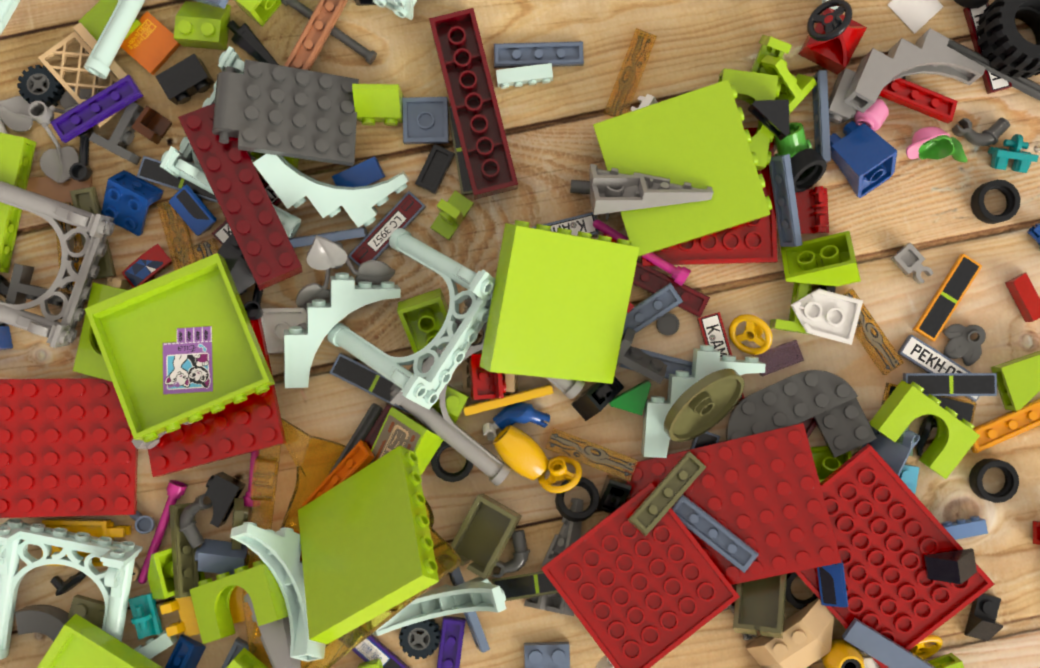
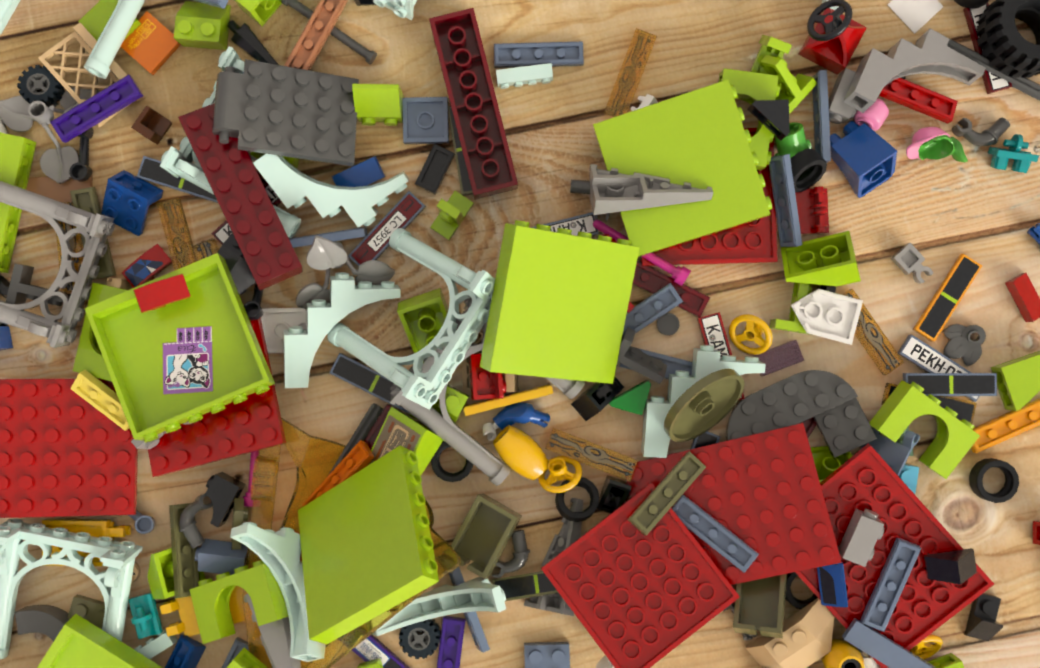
(71, 582): black bar -> none
(100, 397): none -> light yellow plate
(122, 135): dark grey bracket -> none
(161, 293): none -> red slope
(175, 490): dark pink piece -> none
(185, 79): black brick -> none
(192, 210): blue slope -> none
(861, 537): none -> light grey brick
(890, 584): none -> sand blue tile
(924, 432): black bar -> none
(966, 528): medium blue piece -> none
(1012, 197): black tyre -> none

